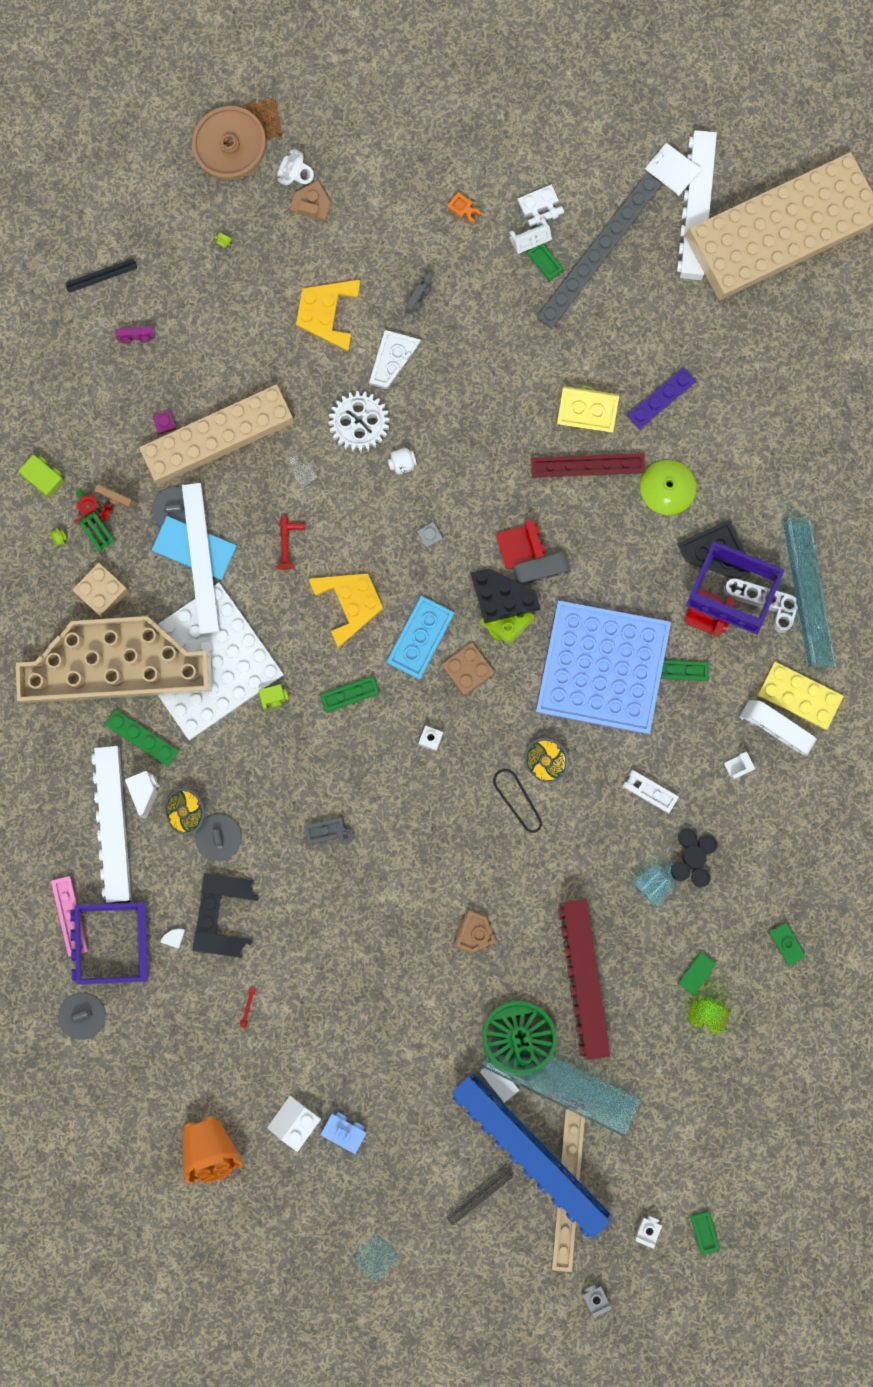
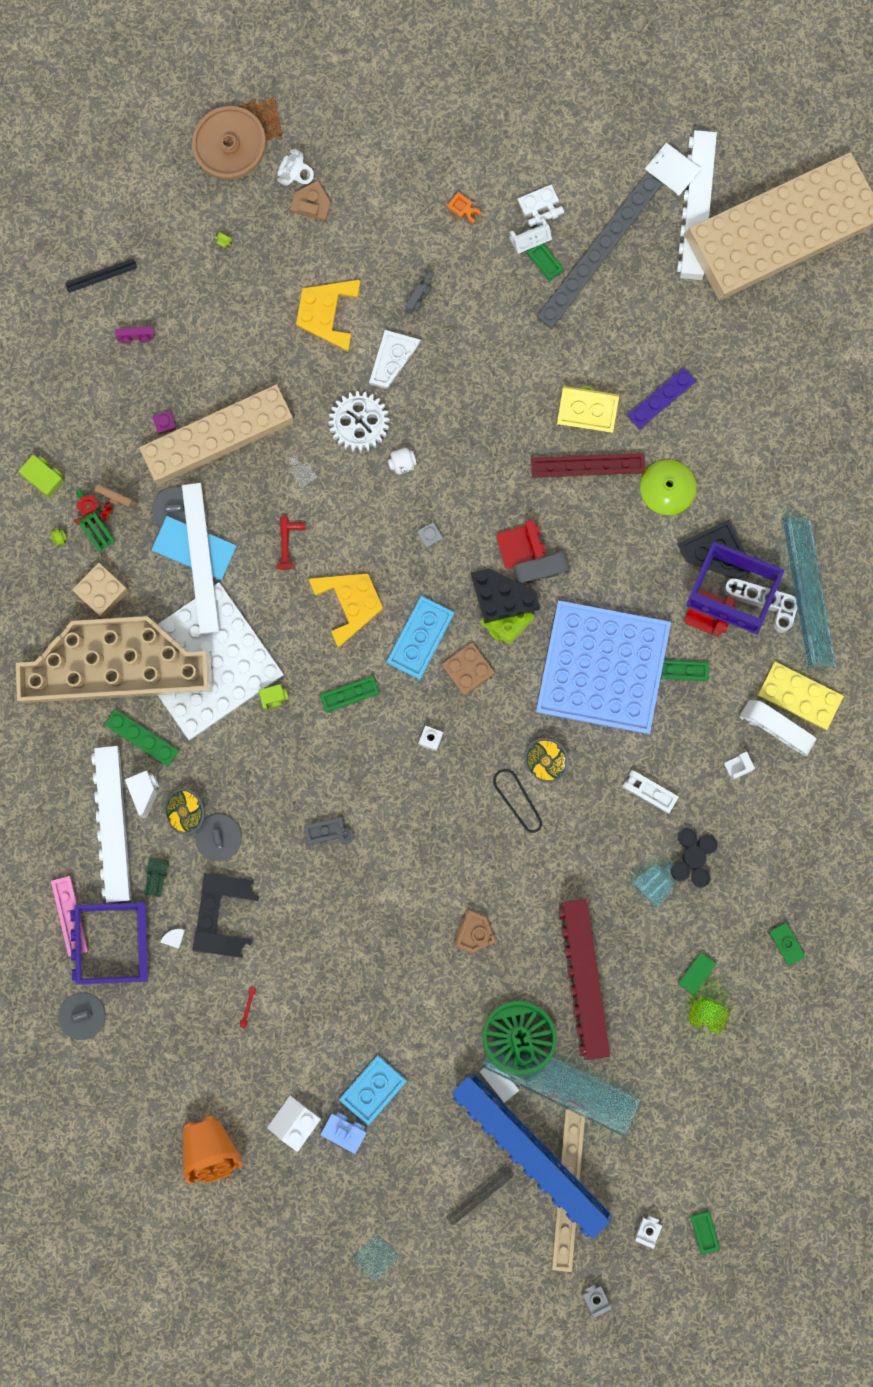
(156, 874): none -> clear green piece
(373, 1090): none -> medium azure tile

